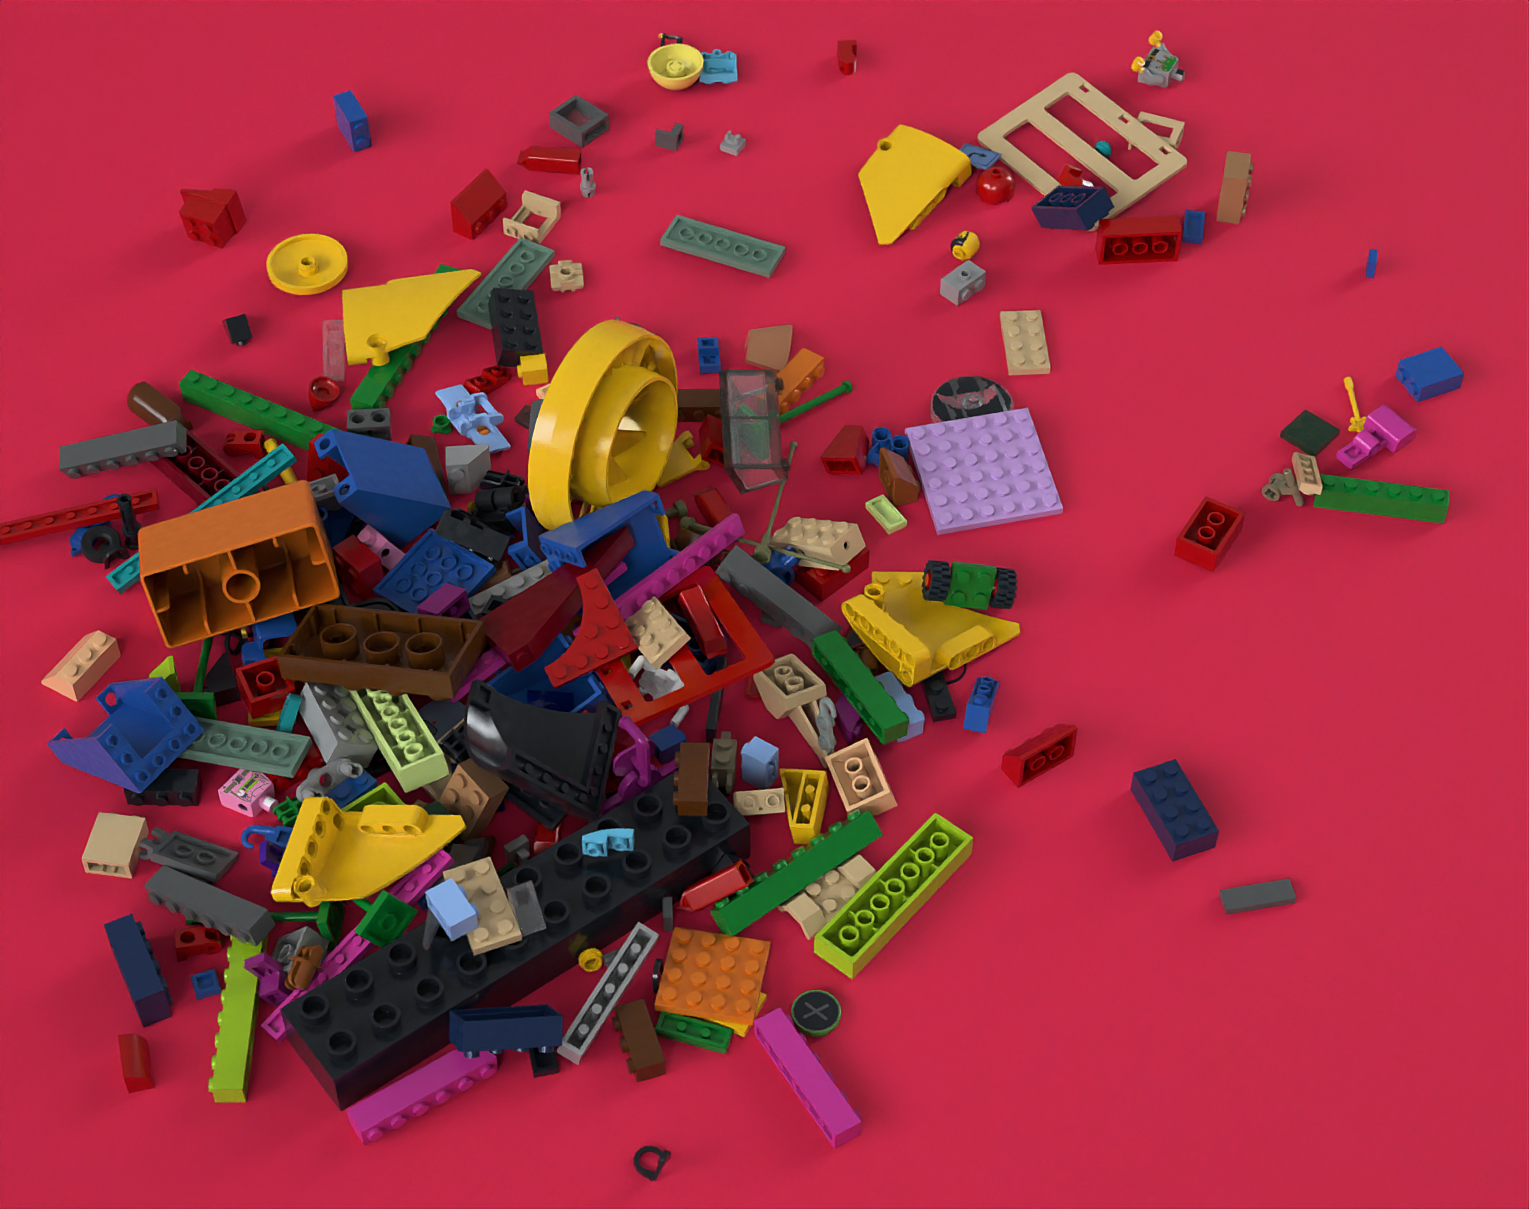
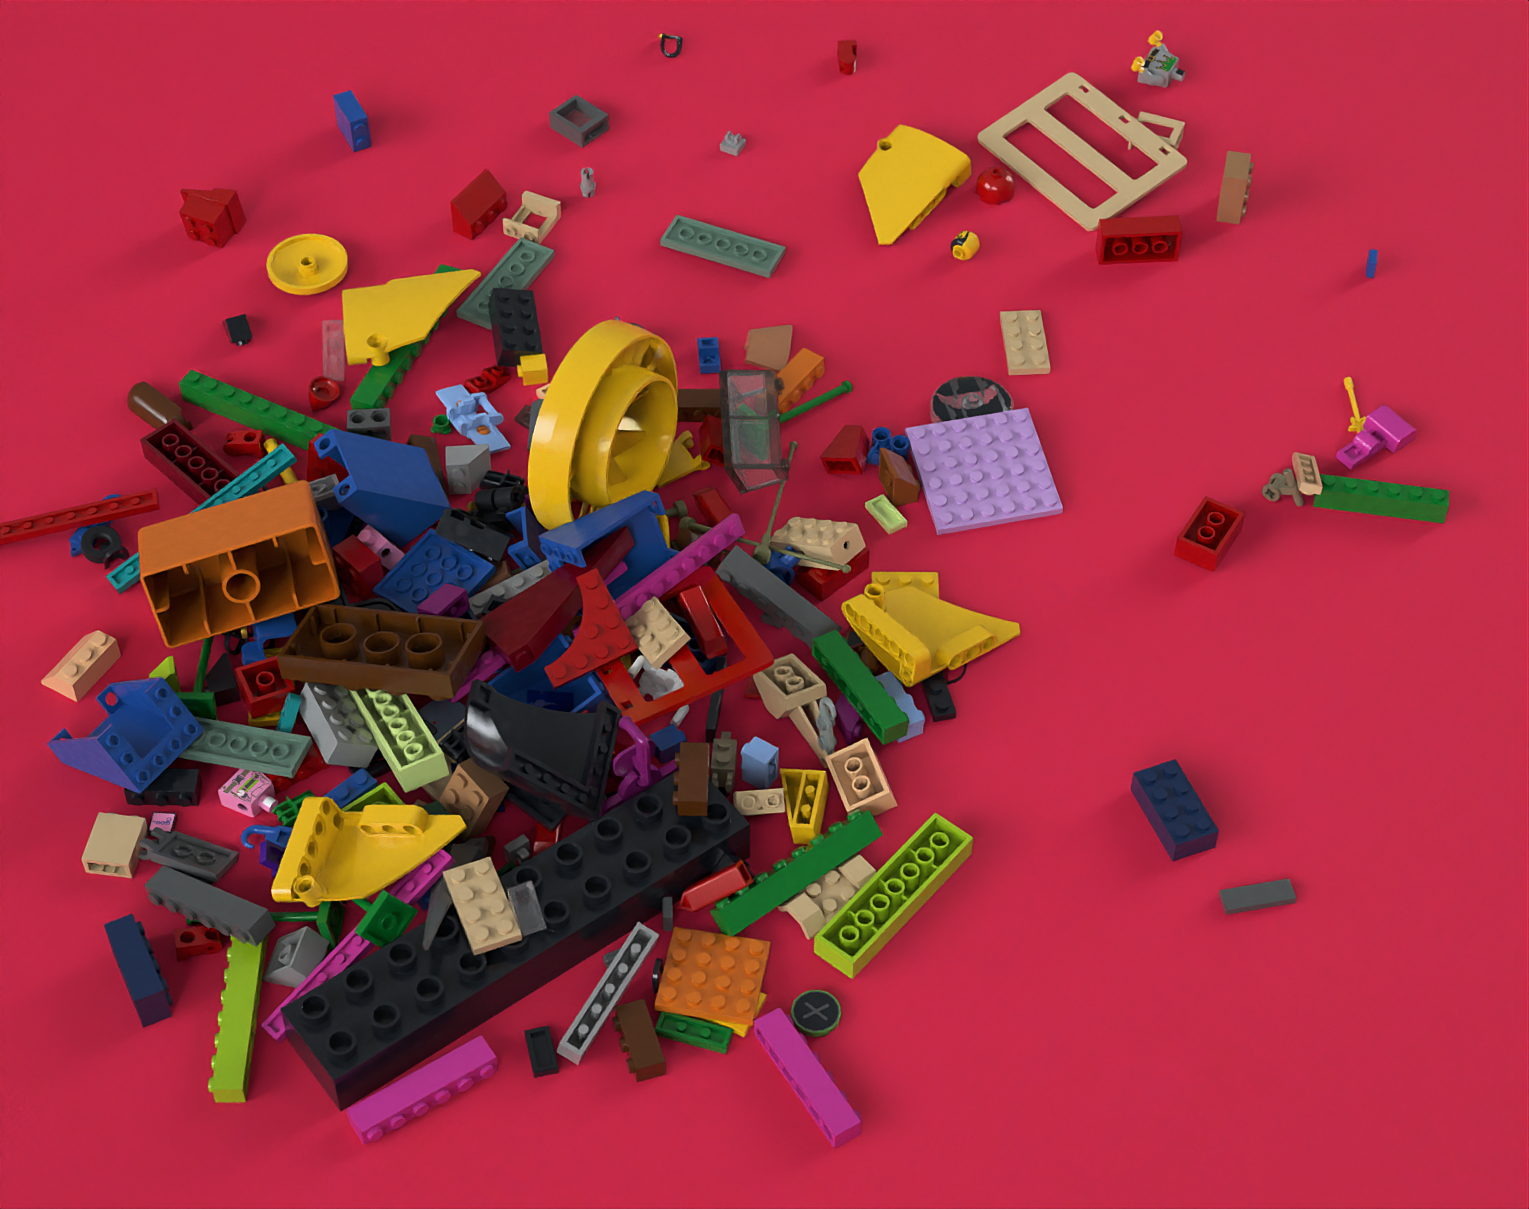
(122, 449): dark grey brick -> none
(130, 525): black pin -> none
(135, 1062): red brick -> none
(163, 820): none -> bright pink tile
(205, 984): blue tile -> none
(271, 976): magenta slope -> none
(304, 967): dark orange arm -> none
(334, 774): light grey connector -> none
(452, 908): light blue brick -> none
(505, 1029): dark blue piece -> none
(551, 159): red piece -> none
(566, 276): tan piece -> none
(590, 959): yellow plate -> none
(601, 841): medium azure slope -> none
(664, 1158): black piece -> none
(670, 140): dark grey panel -> none
(675, 66): light yellow piece -> none
(719, 67): medium azure plate -> none
(963, 282): light grey brick -> none
(969, 585): plate -> none
(979, 156): medium blue piece -> none
(981, 704): blue slope -> none
(1039, 754): red slope -> none
(1071, 177): red leg -> none
(1073, 207): dark blue brick -> none
(1103, 148): teal plate -> none
(1193, 226): blue tile -> none
(1309, 433): clear green tile -> none
(1429, 374): blue brick -> none

